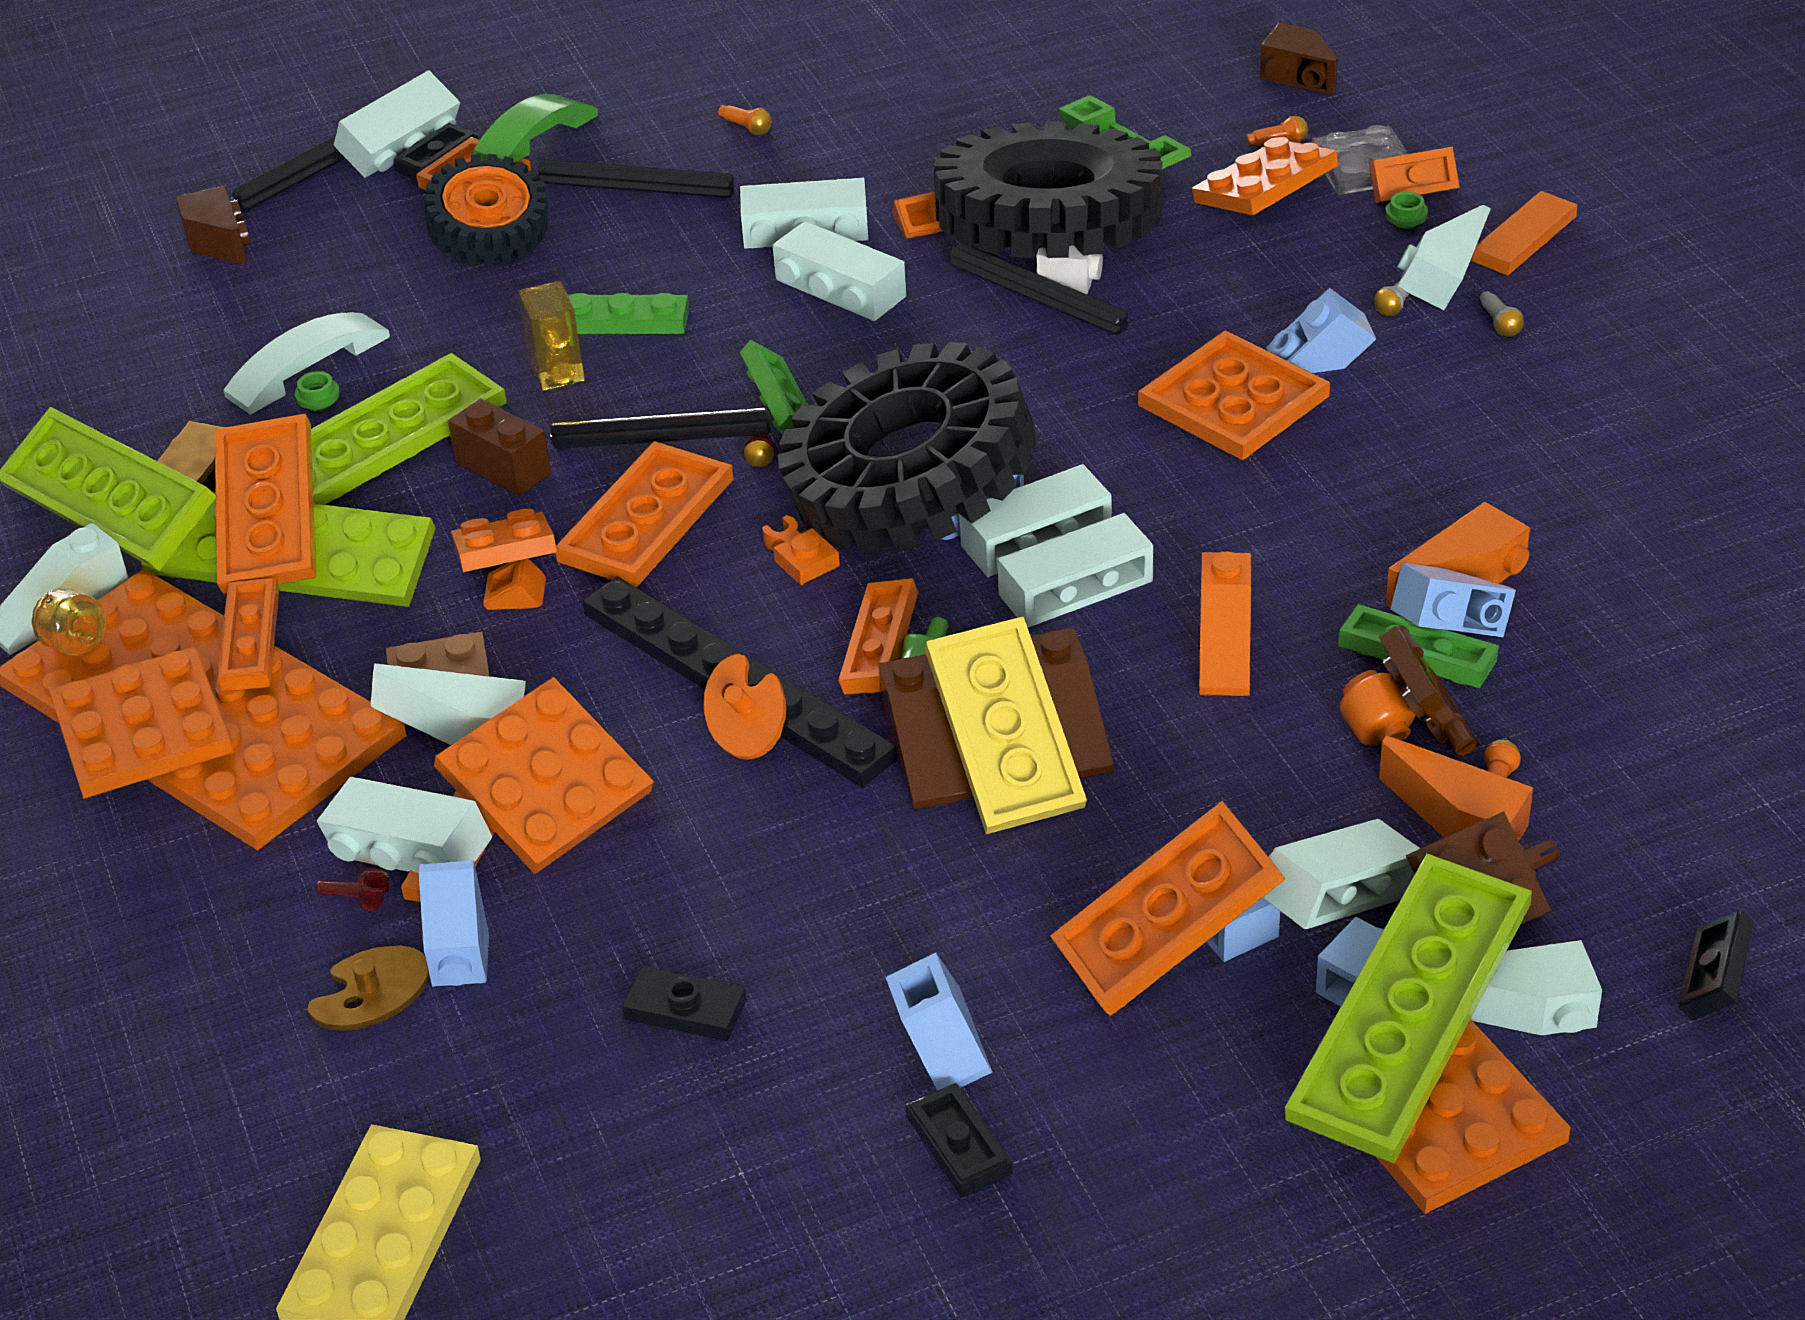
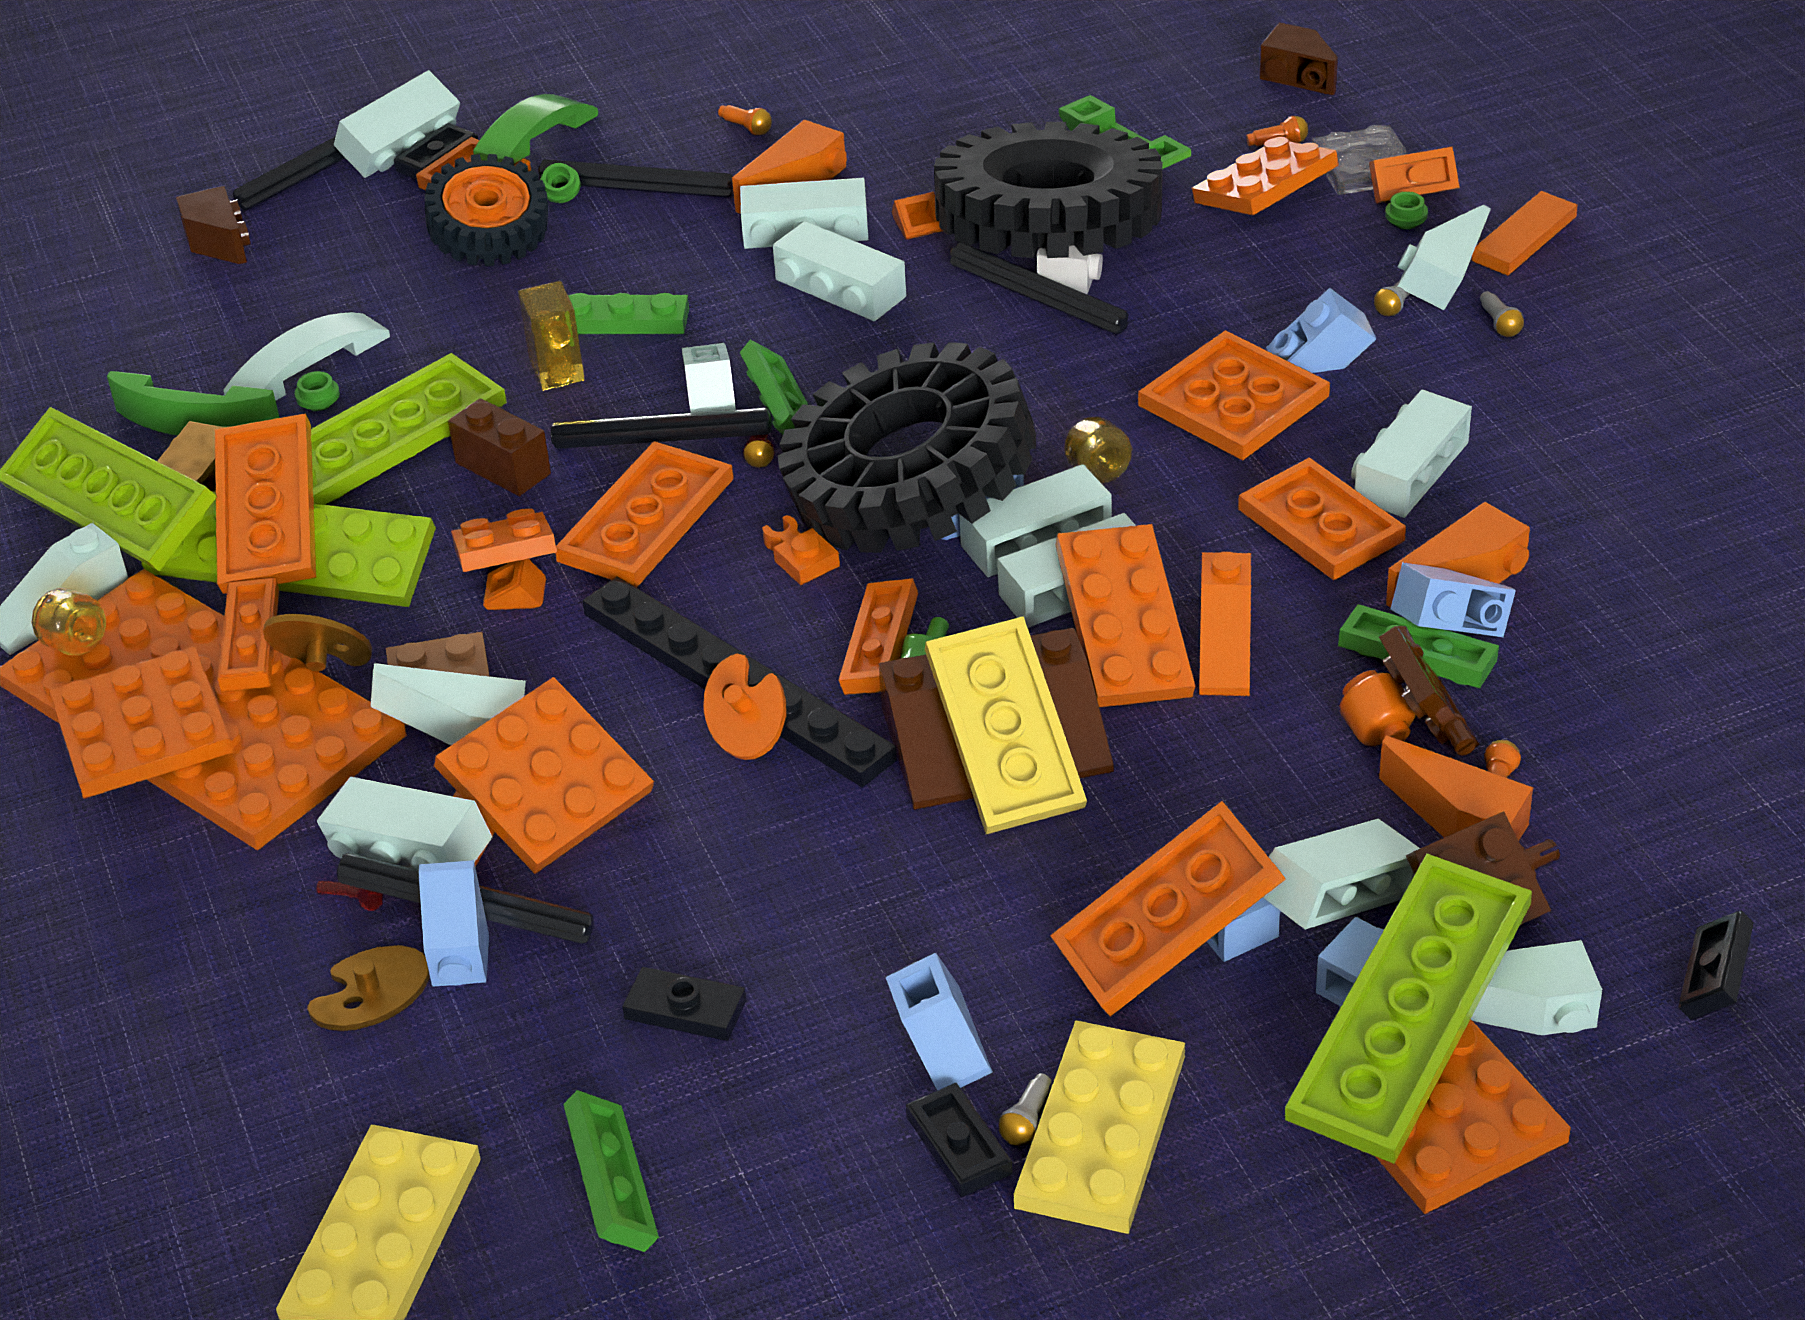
(172, 409): none -> bright green slope
(314, 637): none -> pearl gold piece
(497, 904): none -> black axle
(557, 174): none -> bright green plate
(610, 1171): none -> bright green plate
(708, 378): none -> light aqua slope
(801, 155): none -> orange slope
(1020, 1122): none -> piece
(1099, 447): none -> clear yellow head
(1100, 1127): none -> light yellow plate
(1125, 615): none -> orange plate
(1321, 518): none -> orange plate
(1412, 452): none -> light aqua brick

